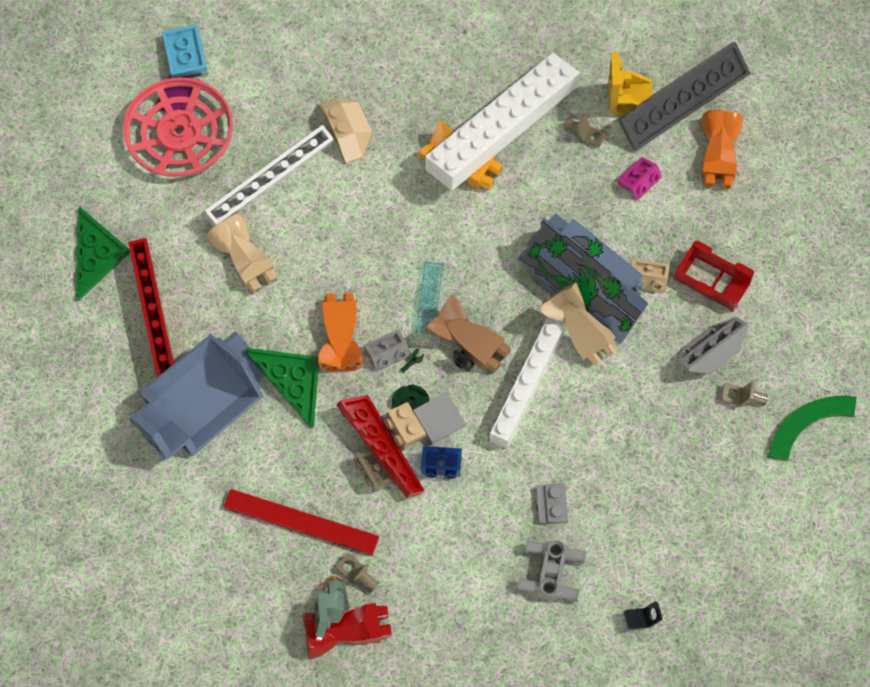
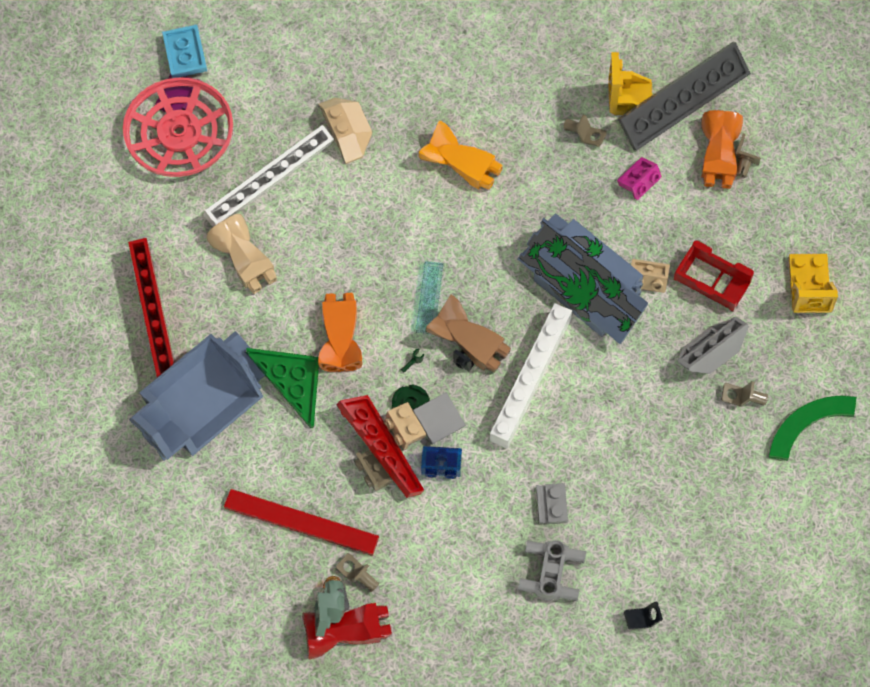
(96, 253): green tile -> none
(387, 350): light grey bracket -> none
(502, 121): white brick -> none
(584, 330): tan hips -> none
(745, 159): none -> dark tan bracket
(810, 284): none -> yellow bracket

